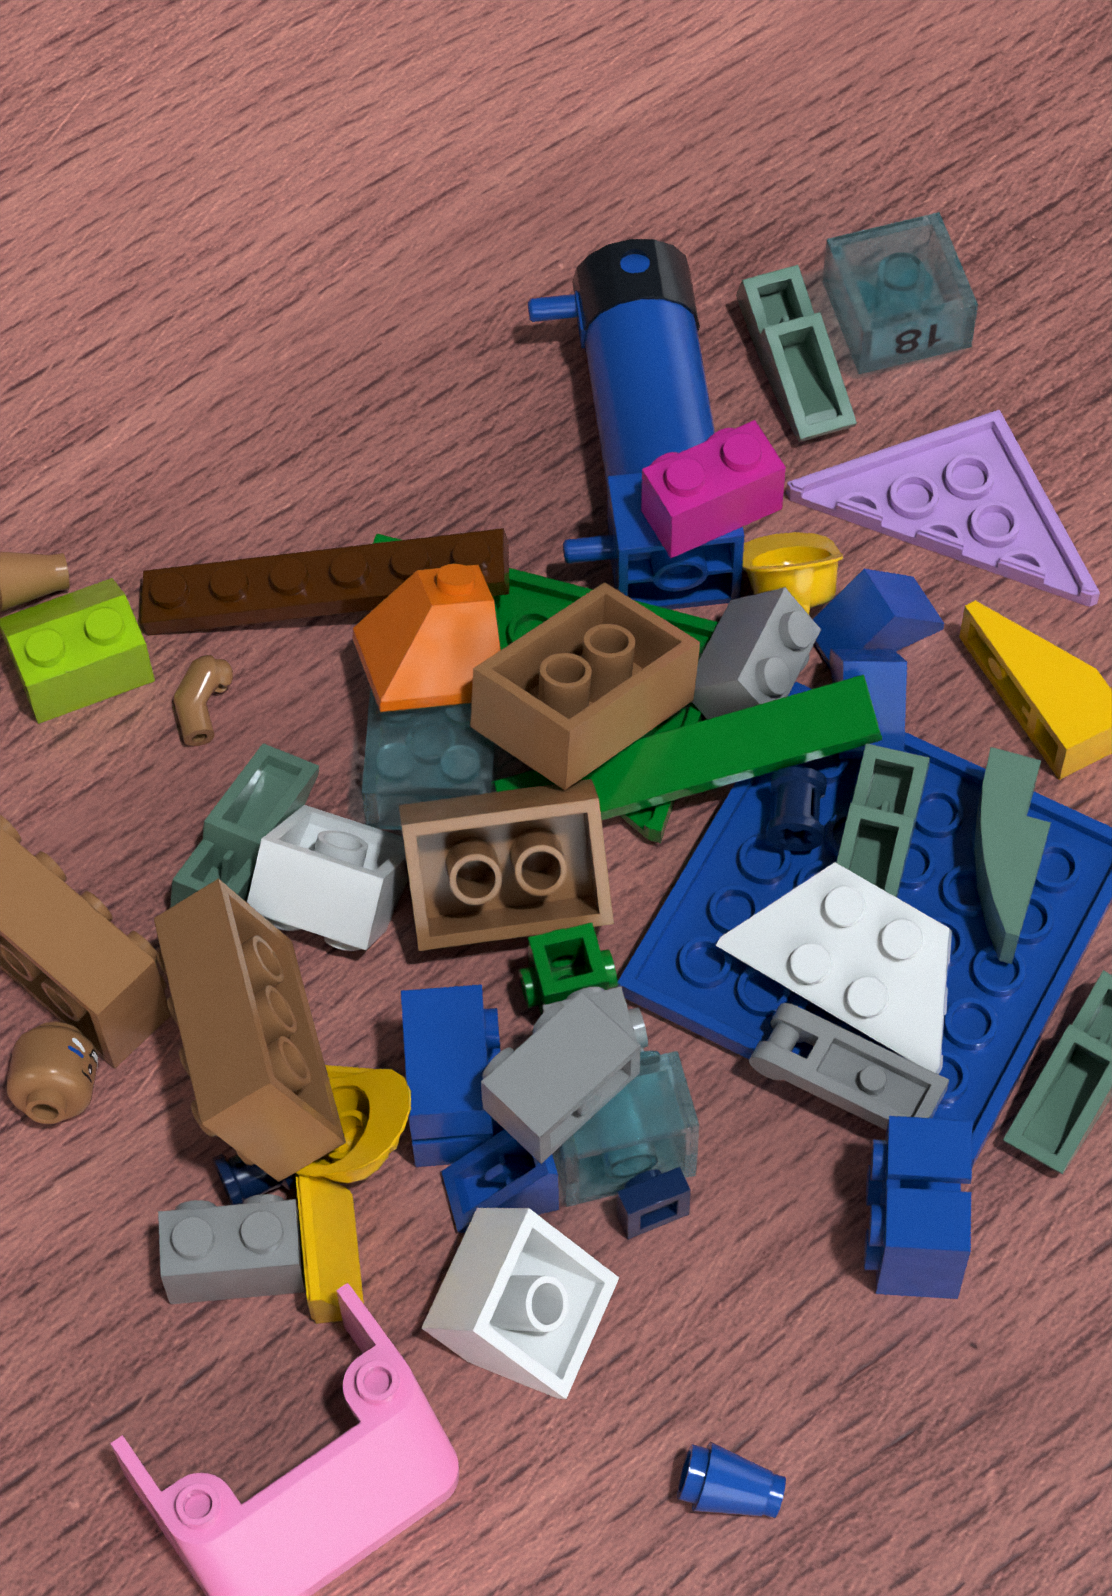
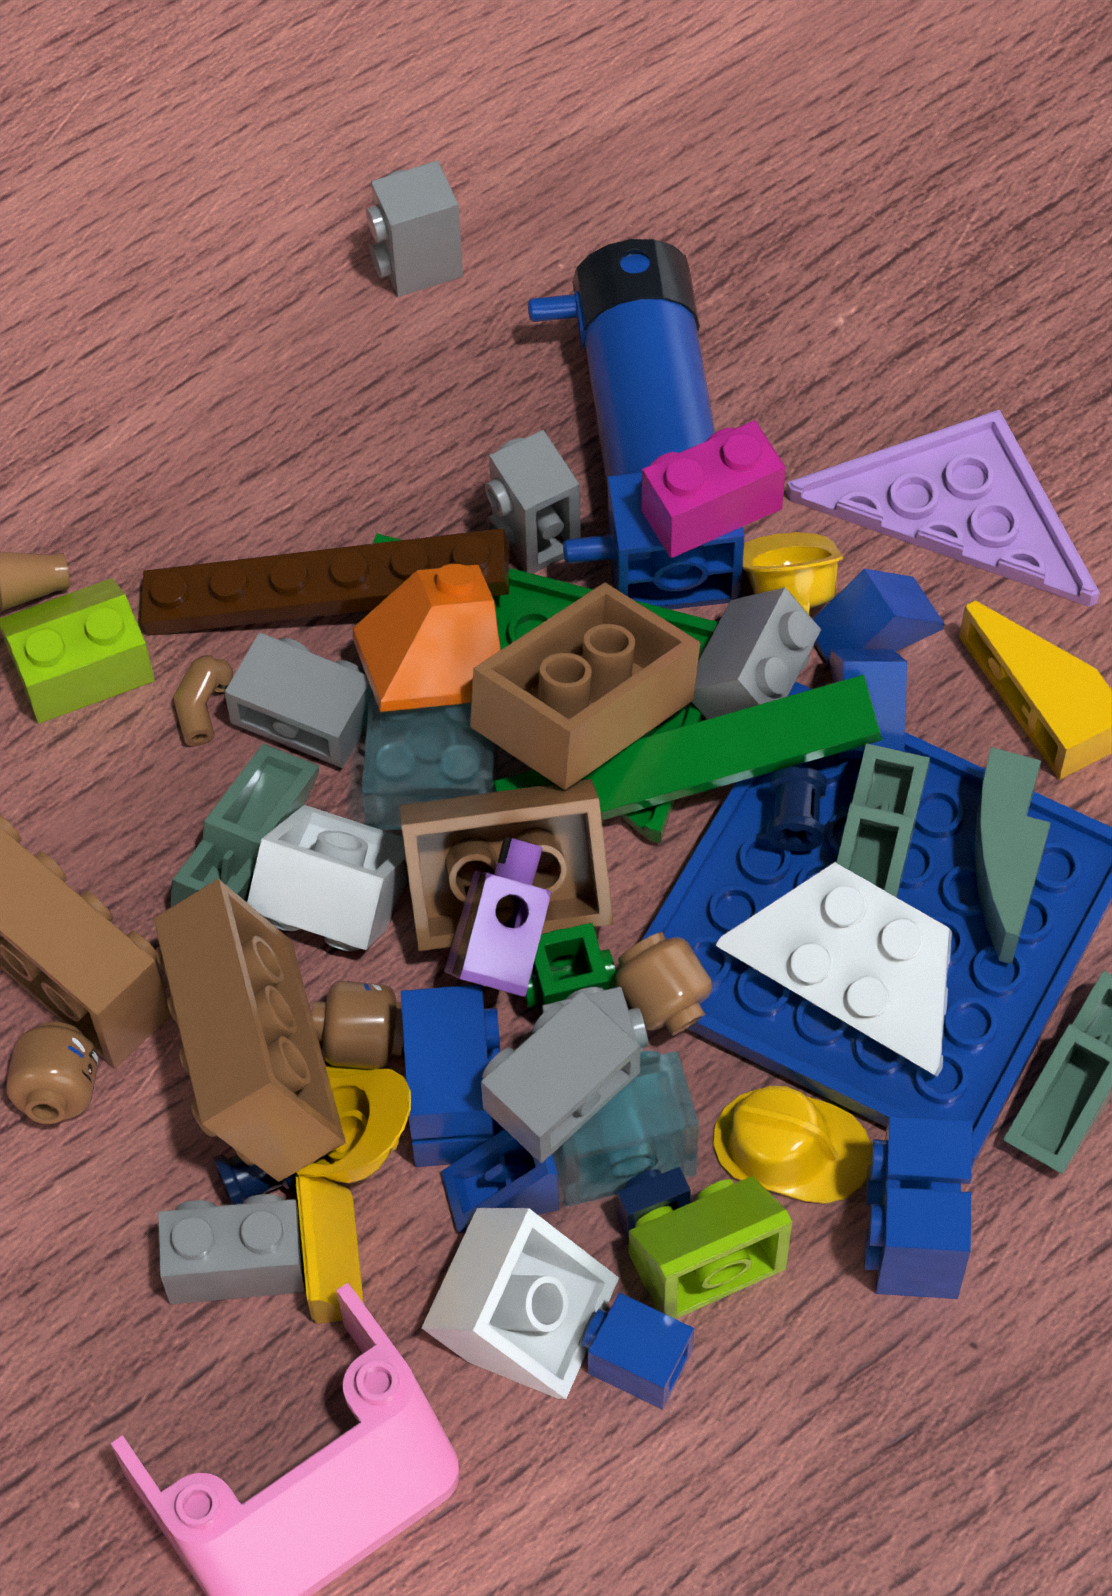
(300, 699): none -> light grey brick
(359, 1025): none -> medium nougat head
(415, 229): none -> light grey brick
(495, 951): none -> torso
(533, 500): none -> light grey brick
(638, 1349): none -> blue brick
(664, 982): none -> medium nougat head
(710, 1246): none -> lime slope
(728, 1483): blue cone -> none
(793, 1145): none -> yellow piece
(795, 353): sand green slope -> none
(846, 1069): light grey plate -> none
(899, 293): clear light blue brick -> none

